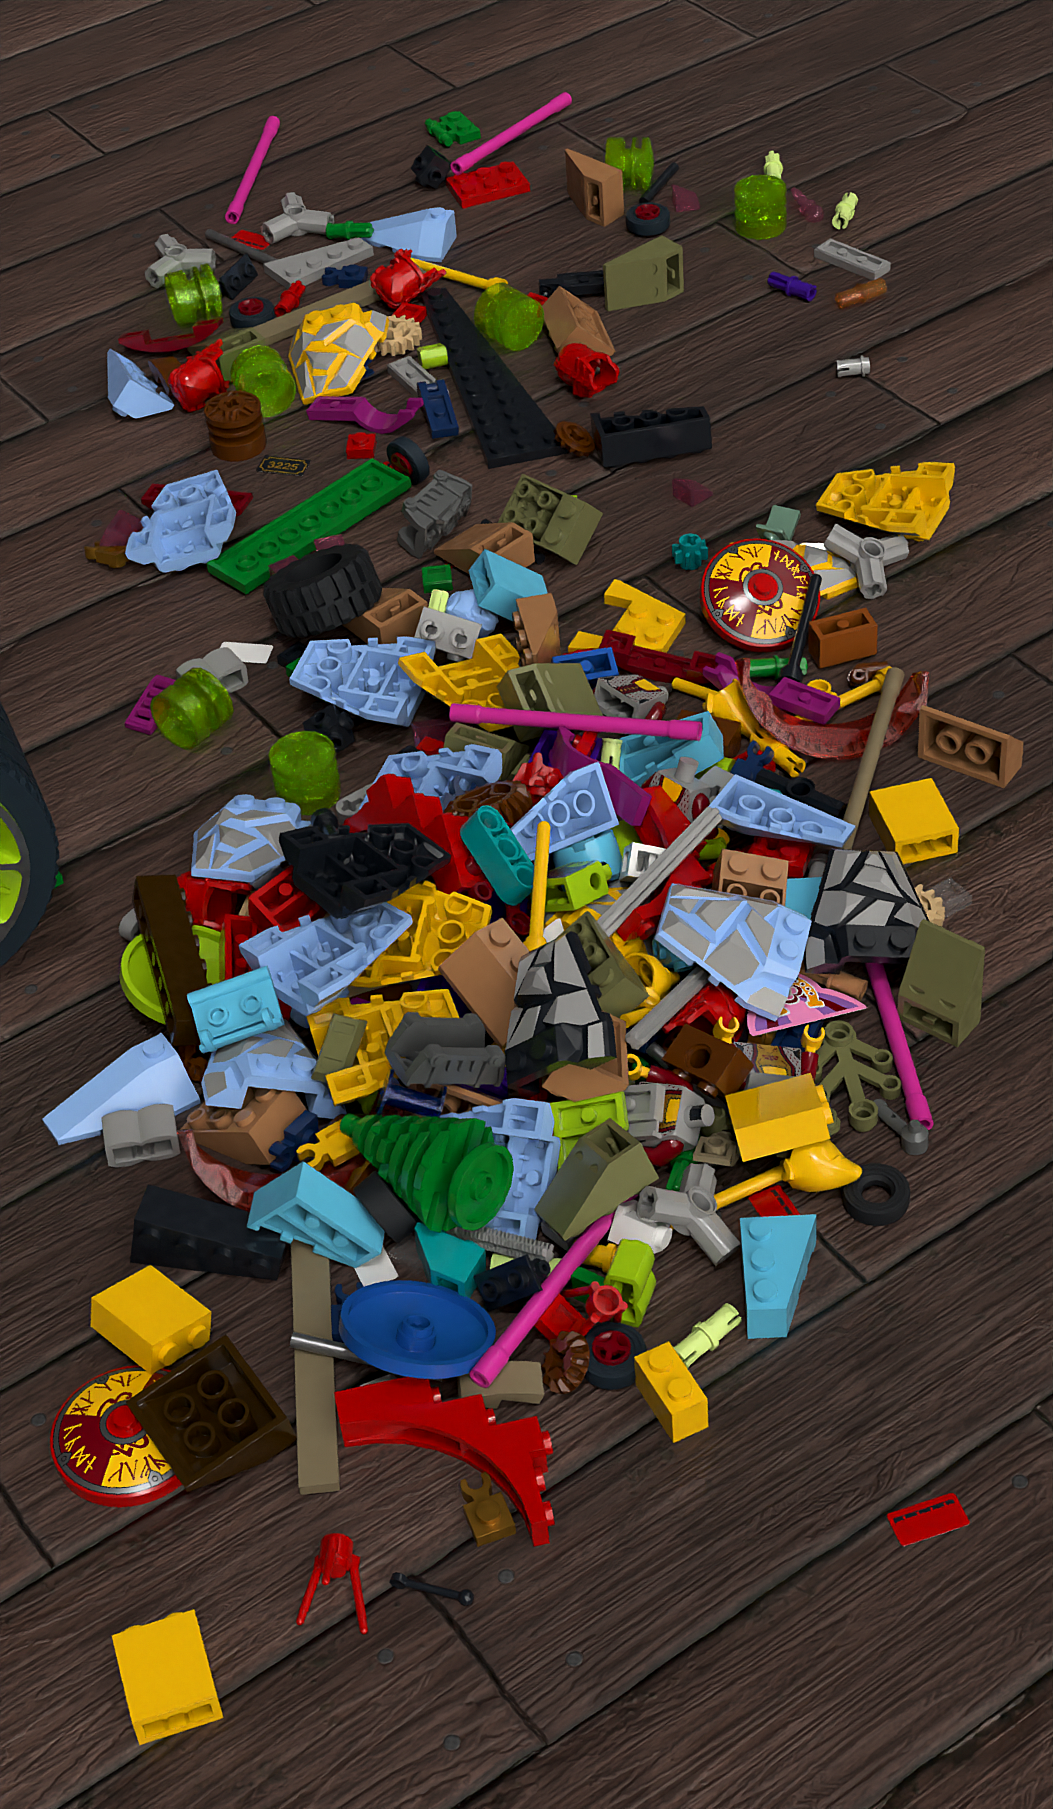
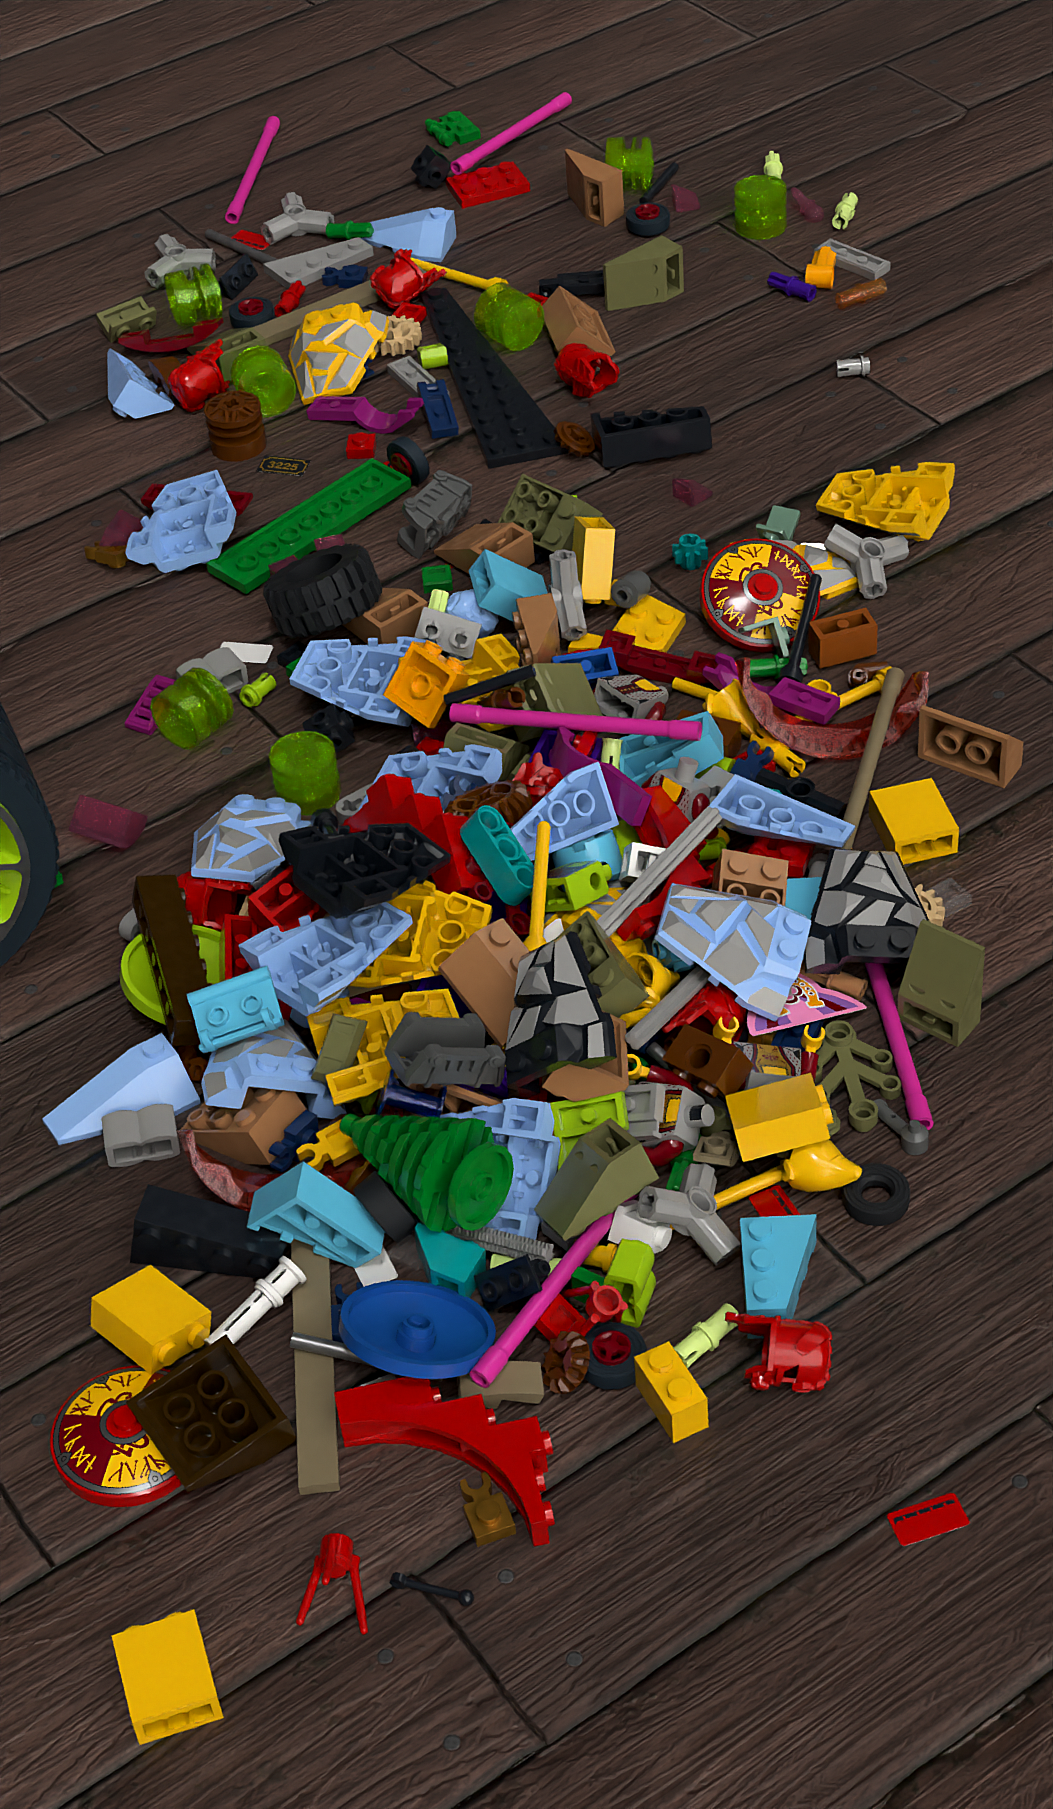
(107, 822): none -> clear pink brick
(126, 318): none -> olive bracket
(253, 693): none -> lime pin
(268, 1294): none -> white pin
(423, 681): none -> light orange plate
(490, 685): none -> black bar
(504, 698): none -> reddish brown pin
(567, 594): none -> light grey piece
(594, 557): none -> yellow brick
(631, 589): none -> dark grey brick
(778, 633): none -> sand green bracket
(787, 1350): none -> red helmet
(821, 269): none -> light orange piece

